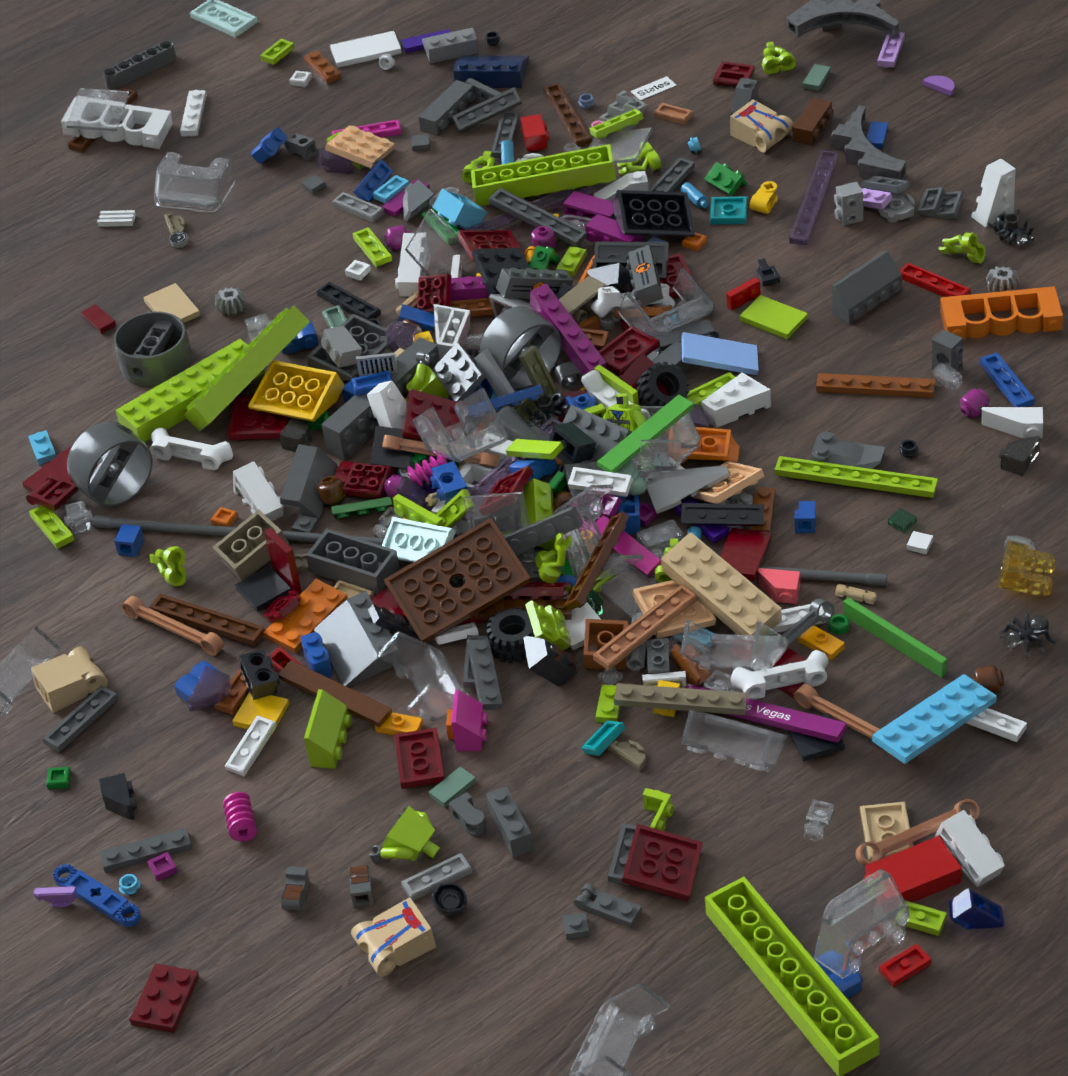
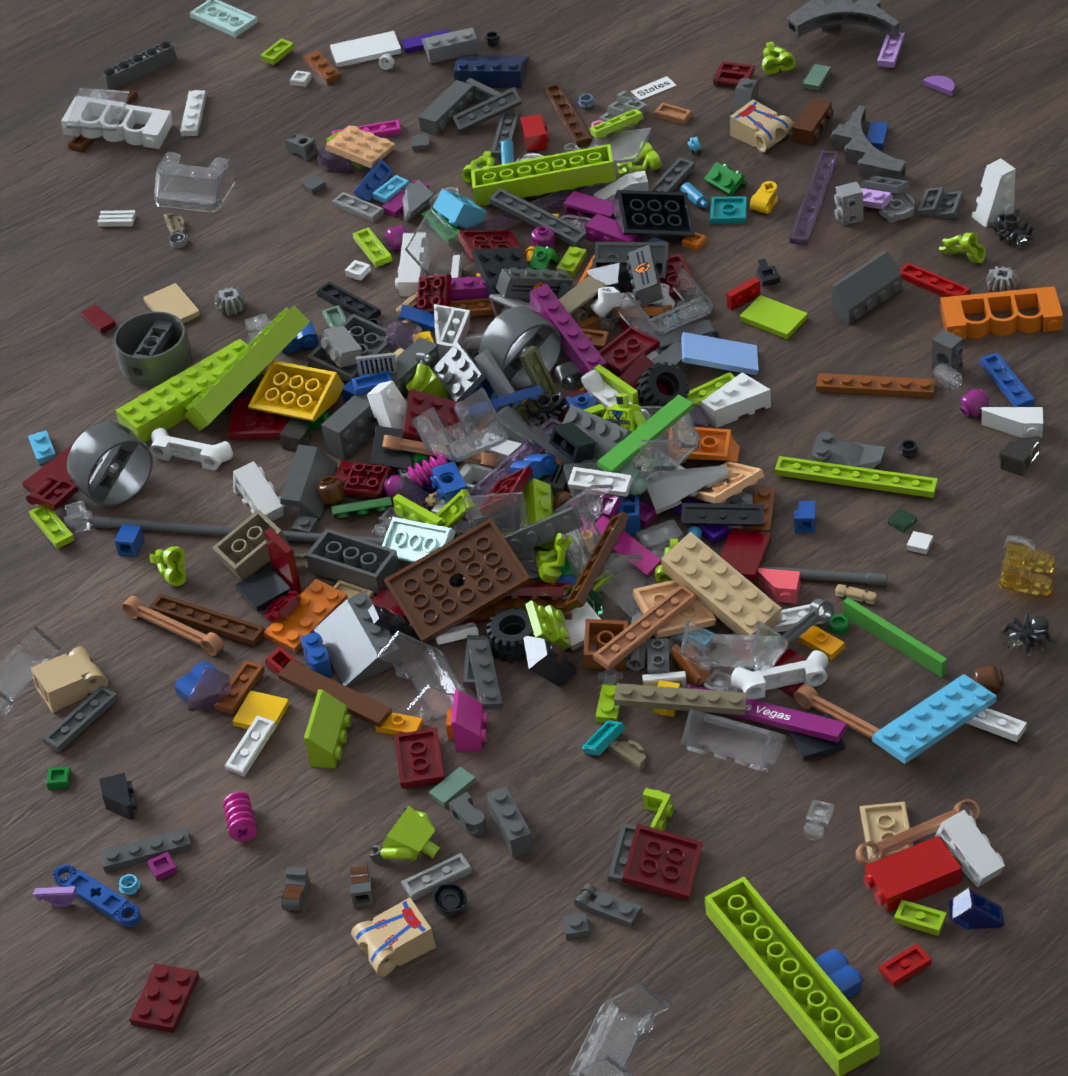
(224, 517): orange tile -> none
(259, 674): black brick -> none
(269, 145): blue brick -> none
(534, 449): lime tile -> none
(558, 483): green tile -> none
(859, 920): clear windscreen -> none

